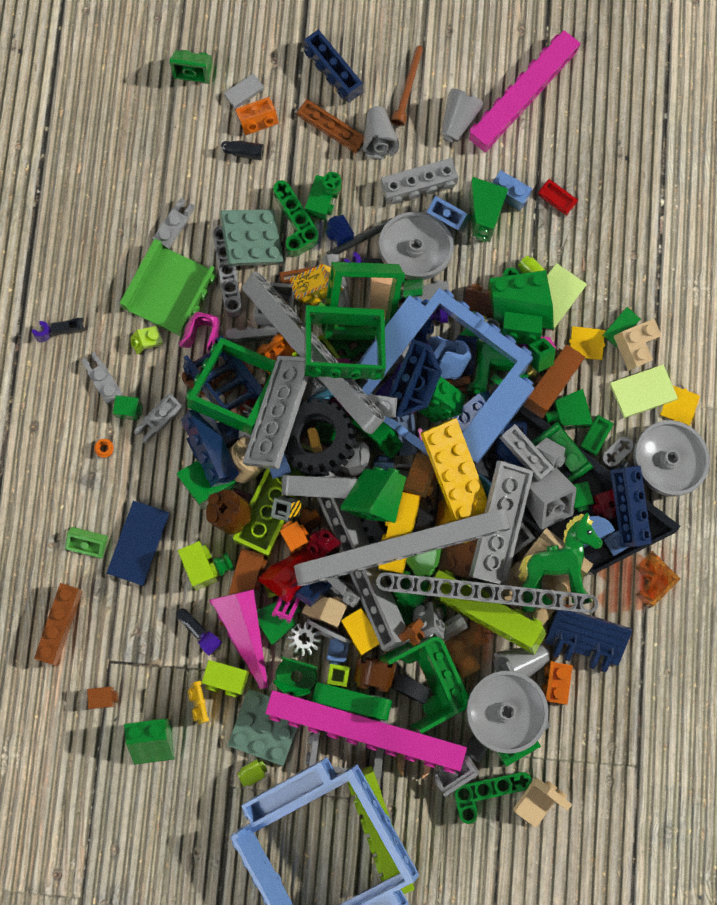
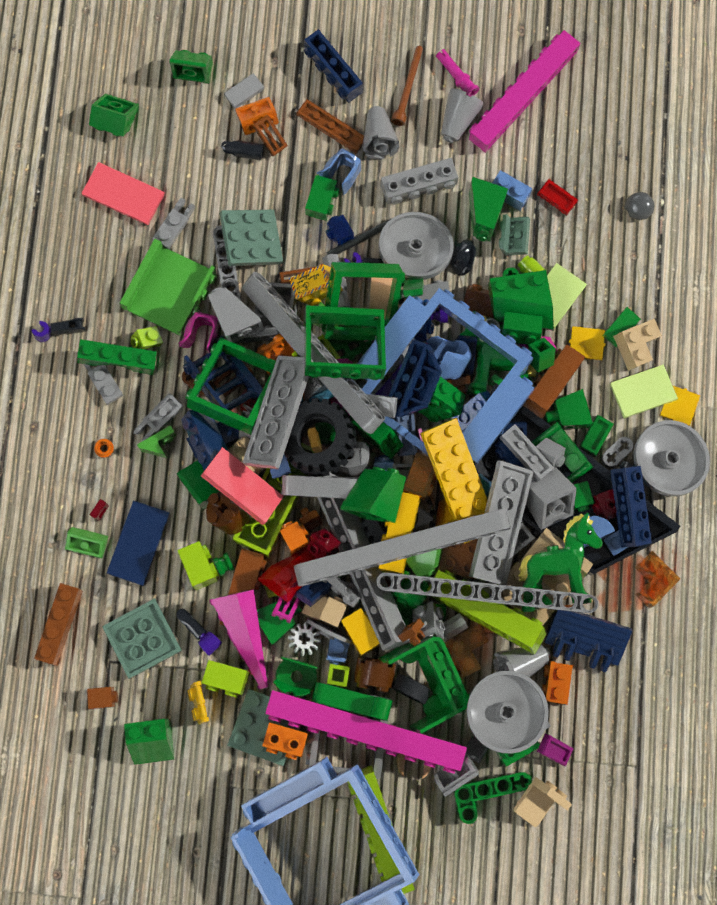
(99, 510): none -> dark red tile
(100, 353): none -> green arch
(113, 114): none -> green slope
(123, 193): none -> coral tile
(127, 408): green brick -> none
(142, 638): none -> sand green plate
(152, 444): none -> bright green slope
(234, 316): none -> light grey slope
(242, 486): none -> coral tile
(252, 773): lime brick -> none
(263, 138): none -> dark orange tile
(285, 507): pearl dark grey brick -> none
(285, 740): none -> orange brick
(293, 215): green beam -> none
(333, 179): green wheel -> none
(341, 158): none -> medium blue piece
(448, 213): medium blue brick -> none
(462, 79): none -> dark pink pin
(463, 257): none -> black hat
(514, 235): none -> sand green bracket
(555, 750): none -> magenta tile
(639, 205): none -> dark grey hair

